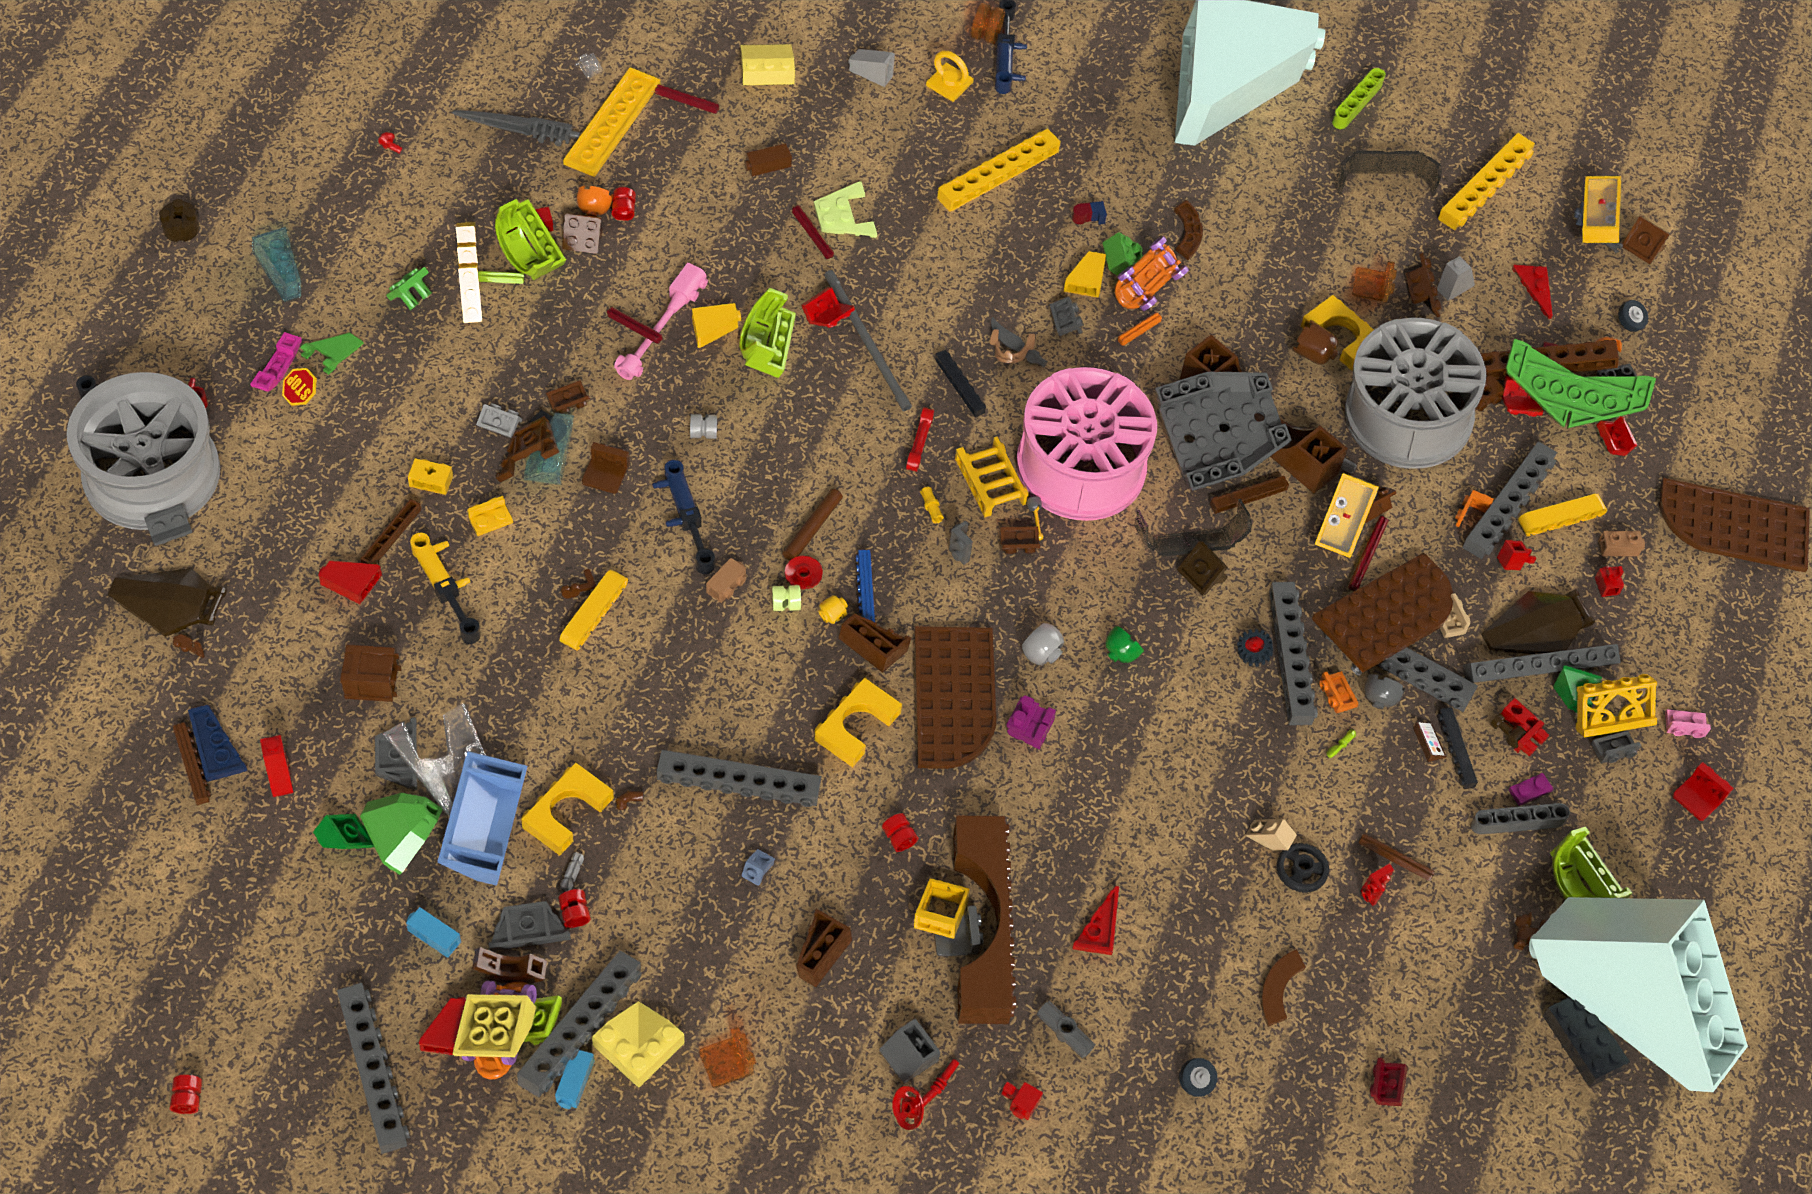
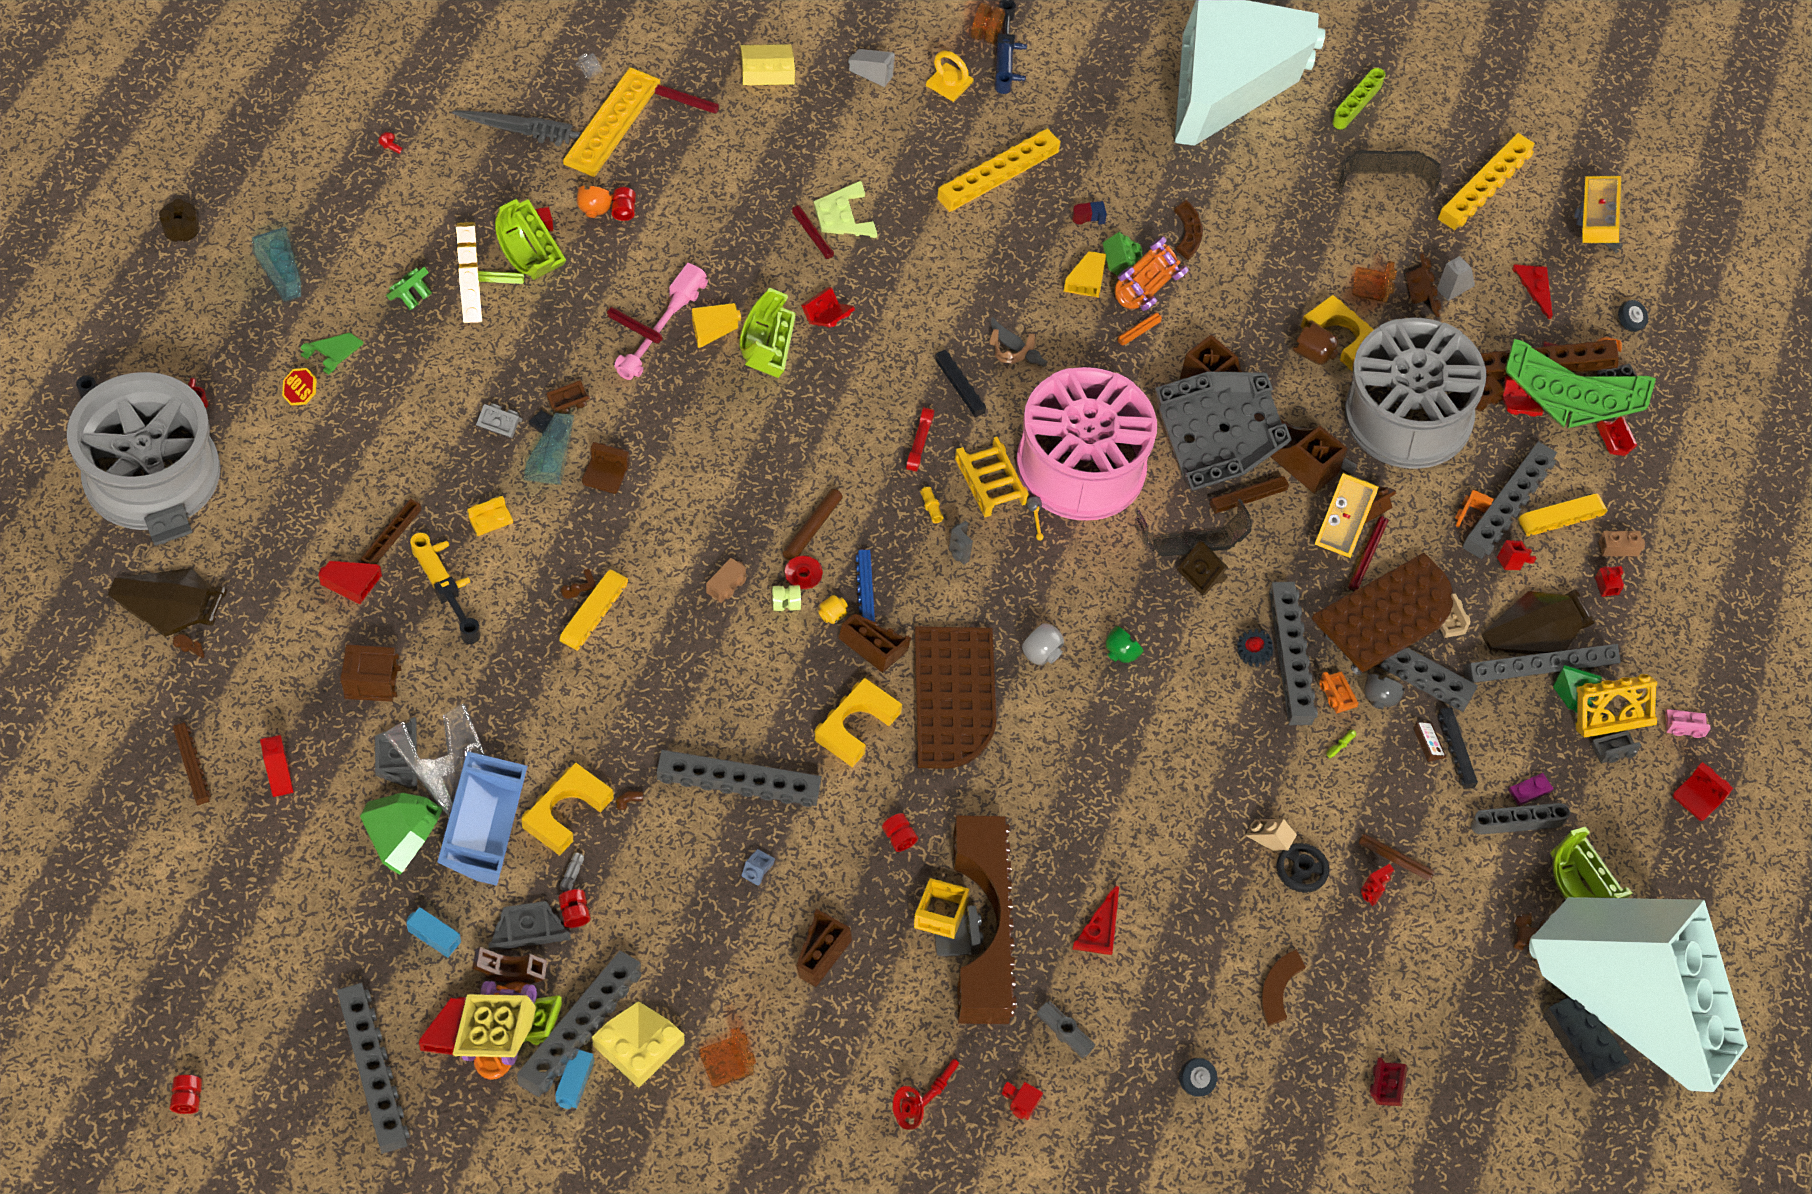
(214, 747): dark blue wing -> none
(278, 364): dark pink slope -> none
(342, 832): green slope -> none
(430, 476): yellow brick -> none
(525, 441): reddish brown wing -> none
(582, 233): bracket -> none
(689, 514): piece -> none
(703, 426): light grey wheel -> none
(768, 160): reddish brown brick -> none
(900, 396): dark grey piece -> none
(910, 1051): dark grey slope -> none
(1019, 539): reddish brown bracket -> none
(1030, 722): magenta hips -> none
(1066, 316): dark grey bracket -> none
(1525, 727): red hips -> none
(1645, 240): reddish brown bracket -> none
(1737, 524): reddish brown plate -> none

